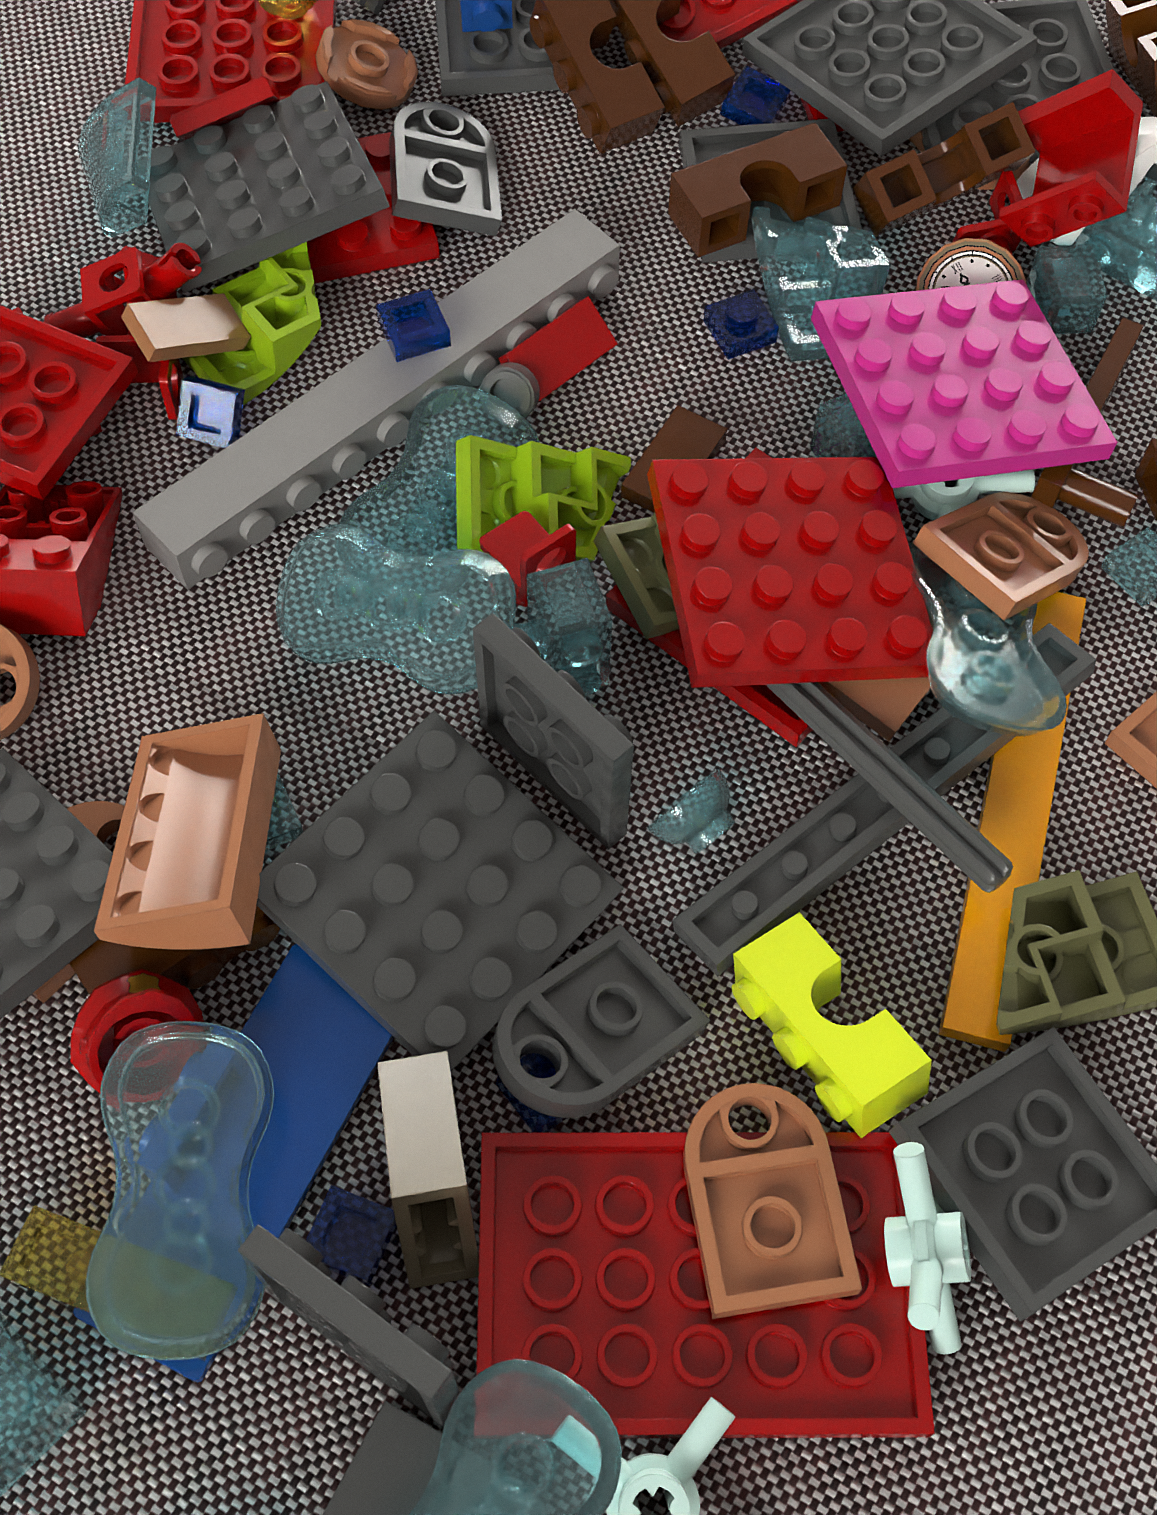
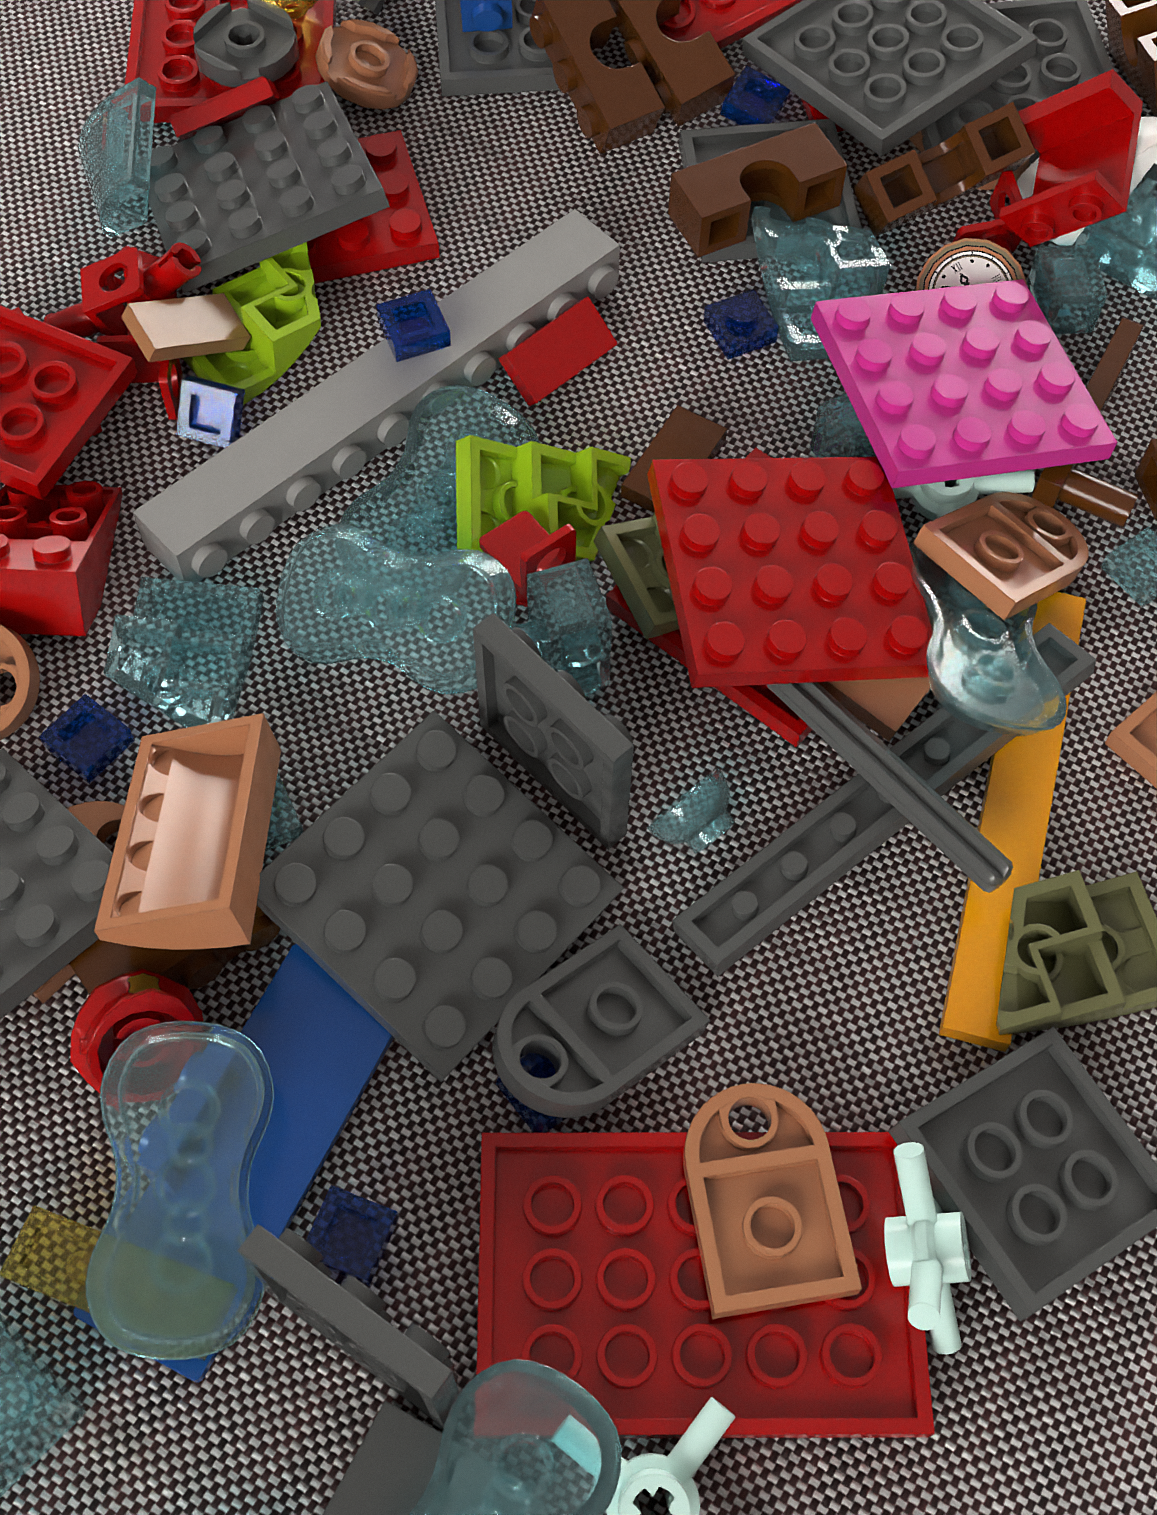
(87, 738): none -> clear blue plate
(186, 647): none -> clear light blue slope
(245, 43): none -> dark grey plate
(427, 1170): slope -> none
(444, 174): dark grey tile -> none
(513, 385): dark grey tile -> none
(858, 1069): neon yellow arch -> none

